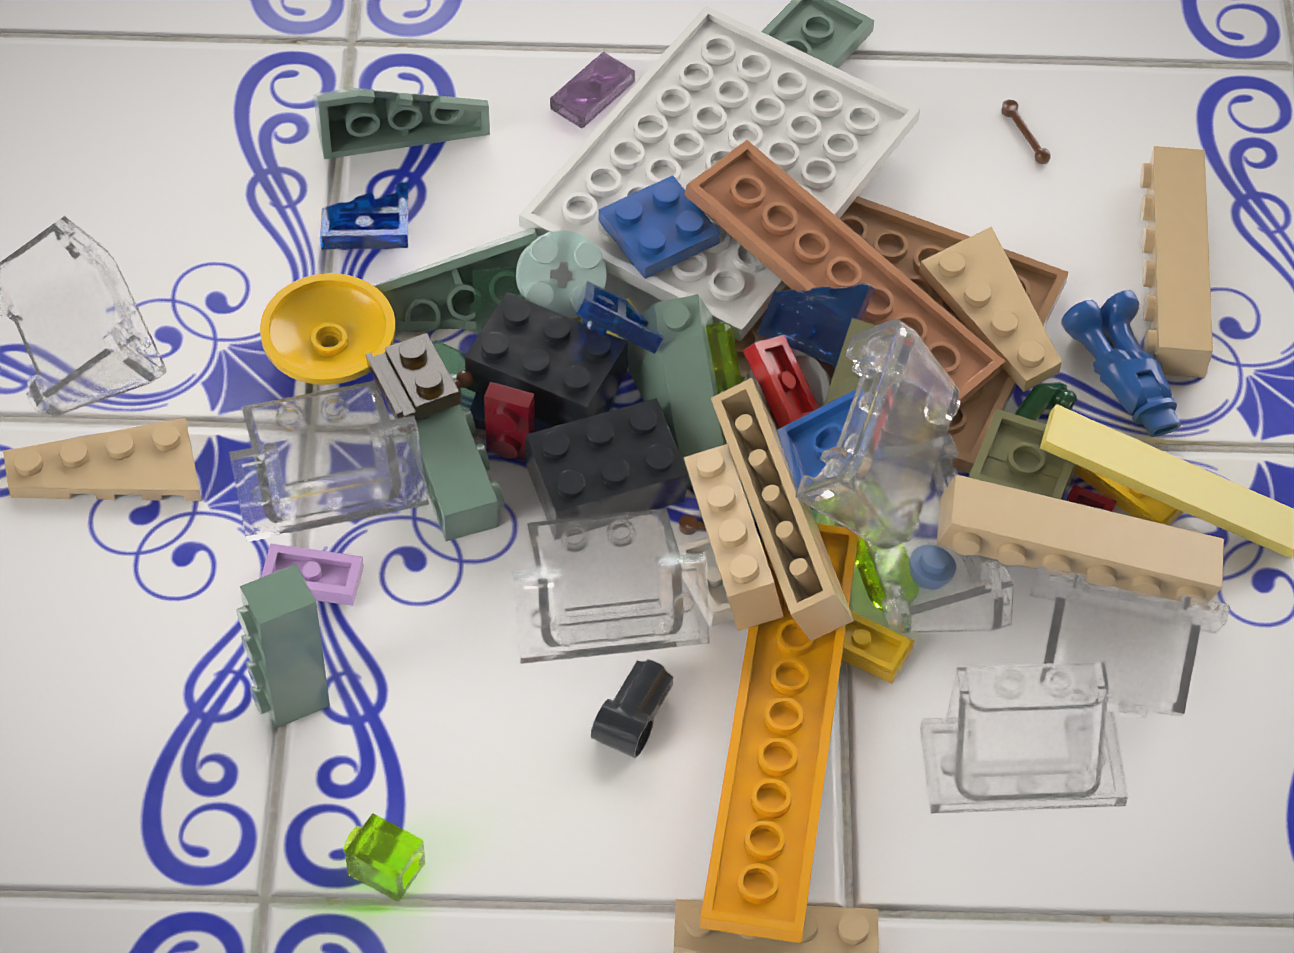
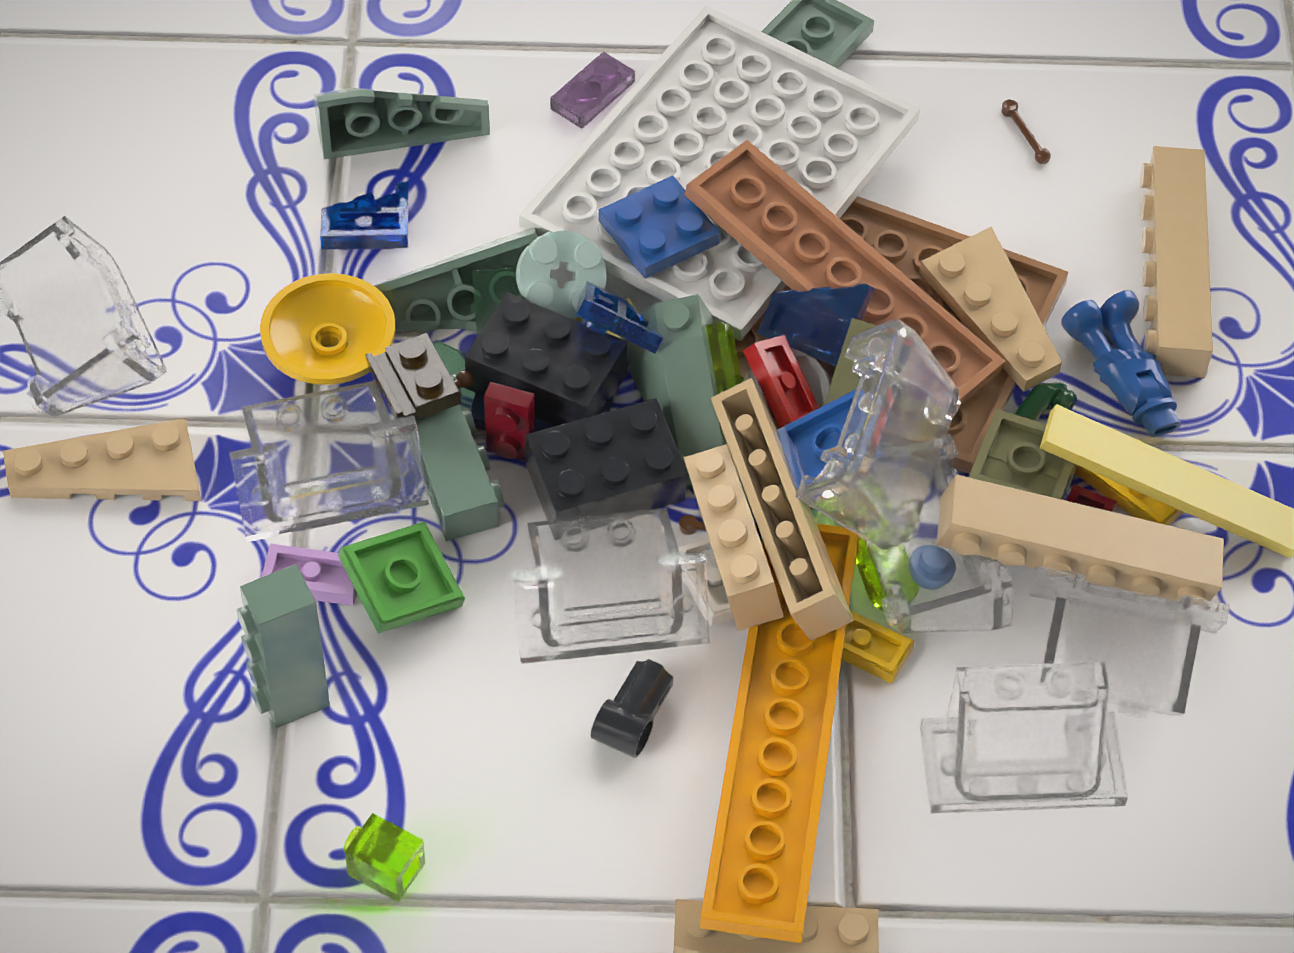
(401, 577): none -> bright green tile

